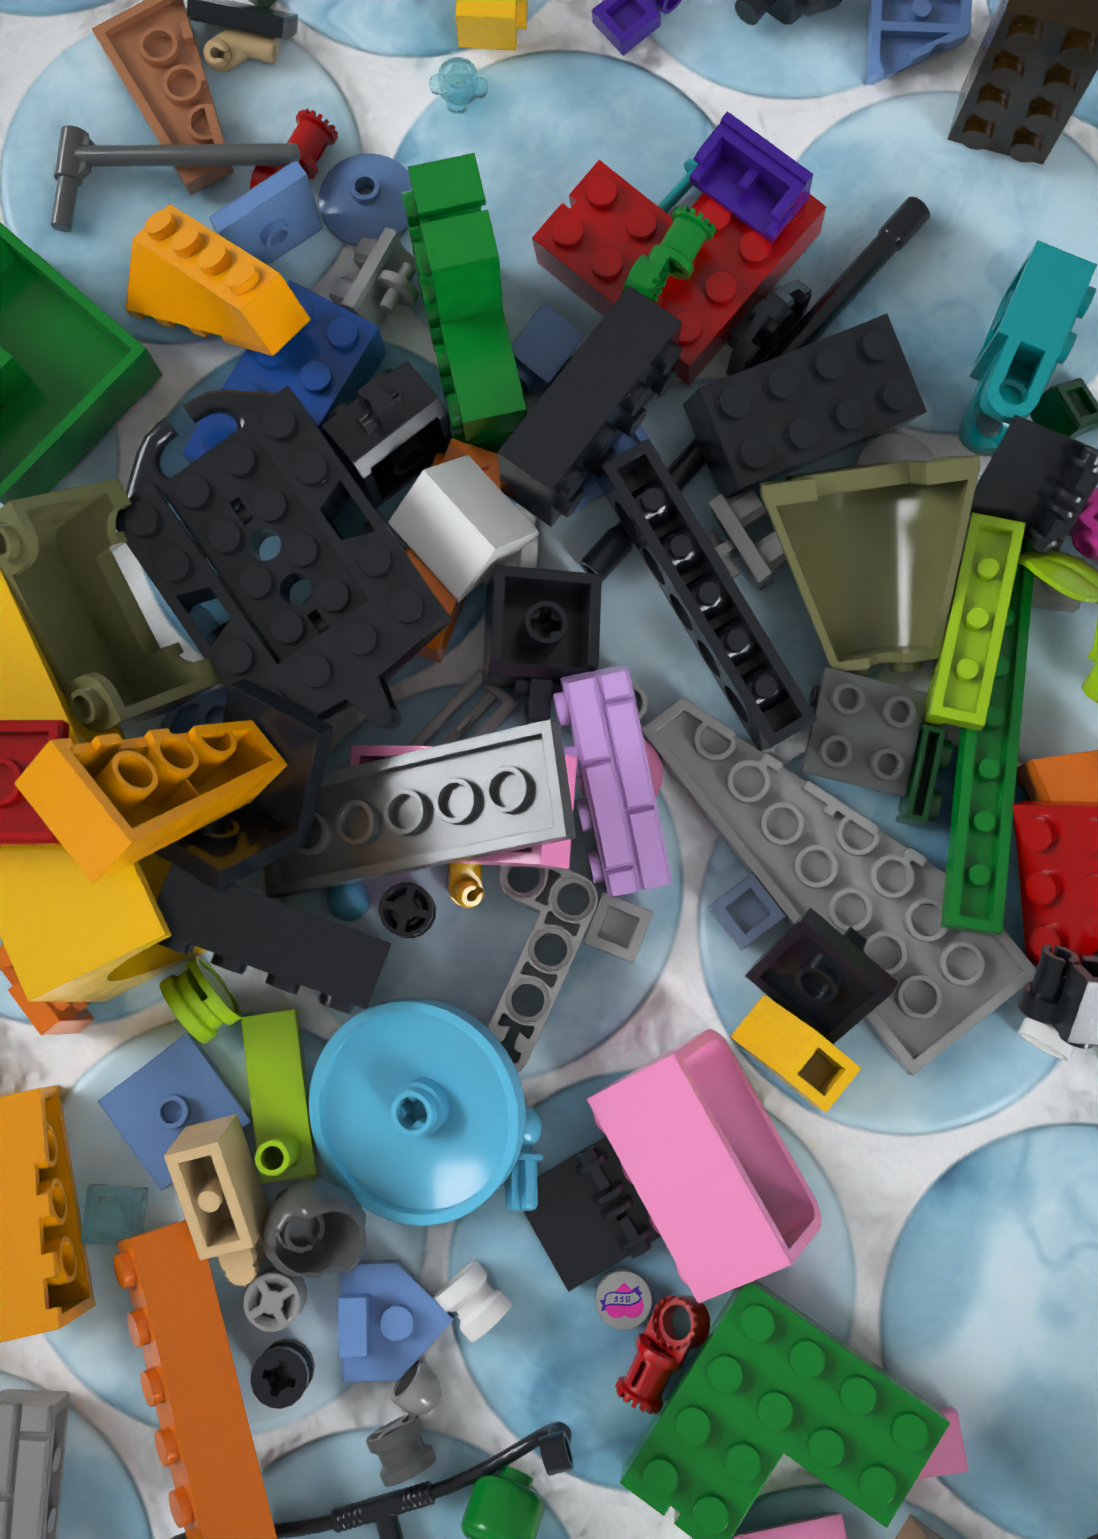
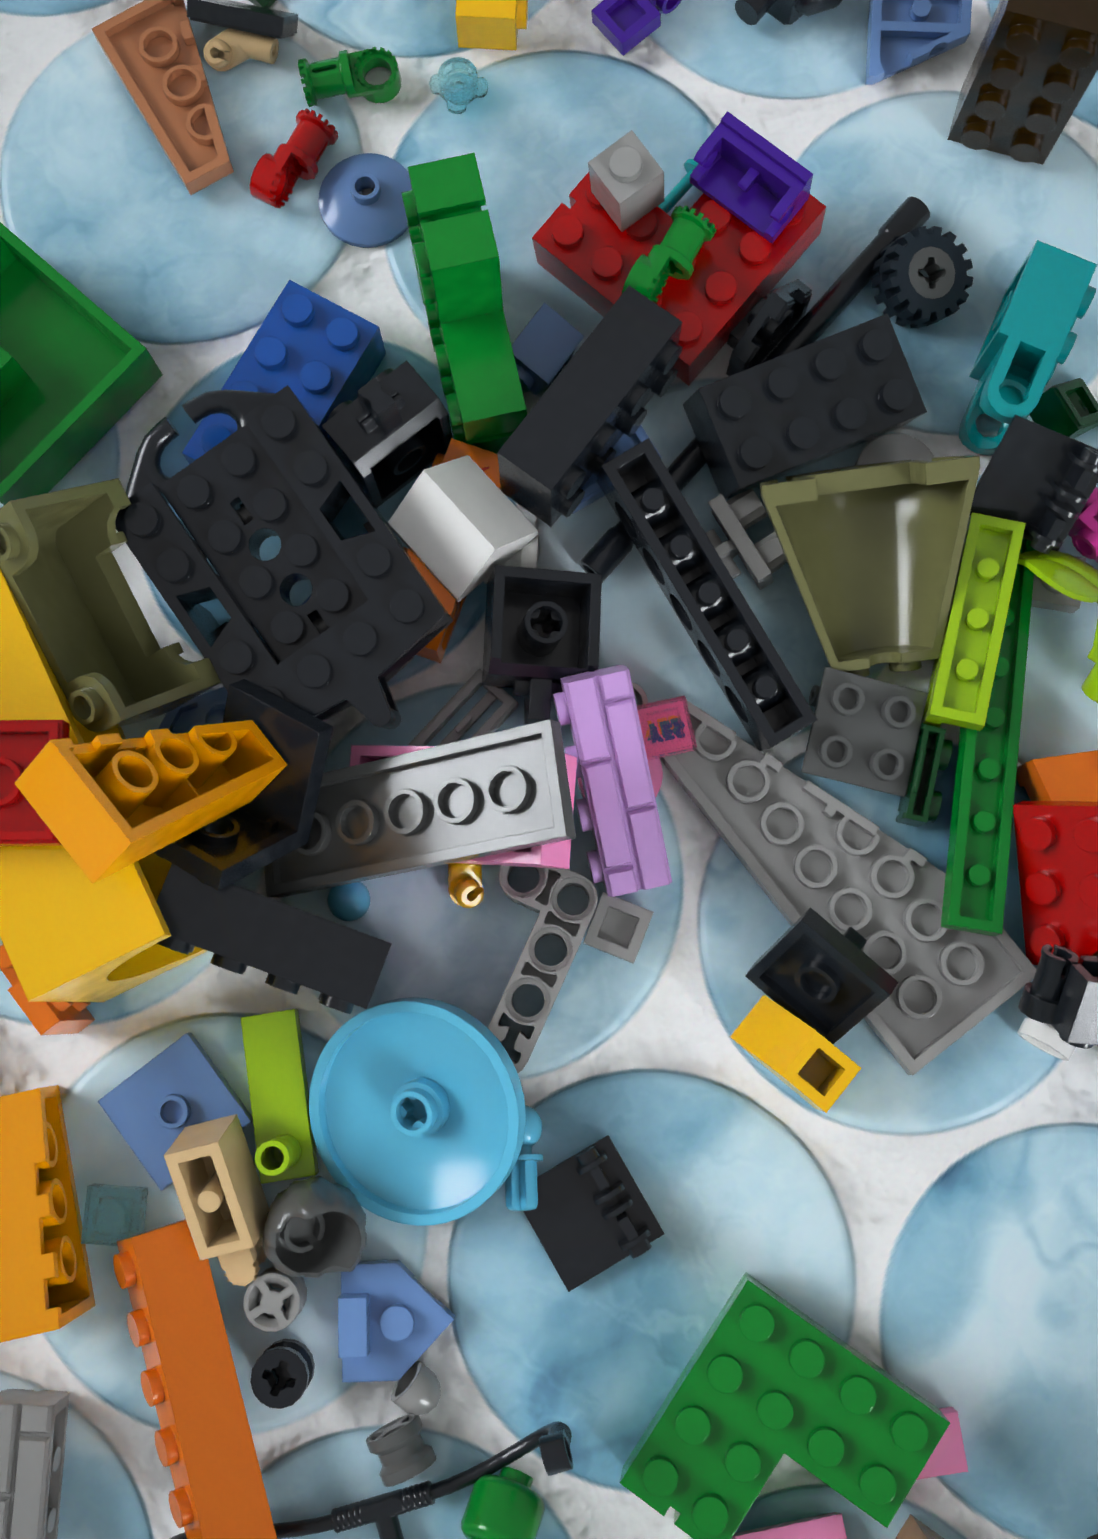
(79, 154): dark grey bar -> none
(200, 1000): lime wheel -> none
(209, 284): light orange wedge -> none
(271, 215): medium blue plate -> none
(347, 76): none -> green connector
(382, 279): light grey hips -> none
(398, 907): black wheel -> none
(474, 1300): white wheel -> none
(623, 1299): light grey tile -> none
(626, 180): none -> light grey brick
(661, 1352): red connector -> none
(666, 728): none -> clear pink tile
(708, 1166): bright pink windscreen -> none
(746, 911): sand blue plate -> none
(911, 295): none -> black wheel

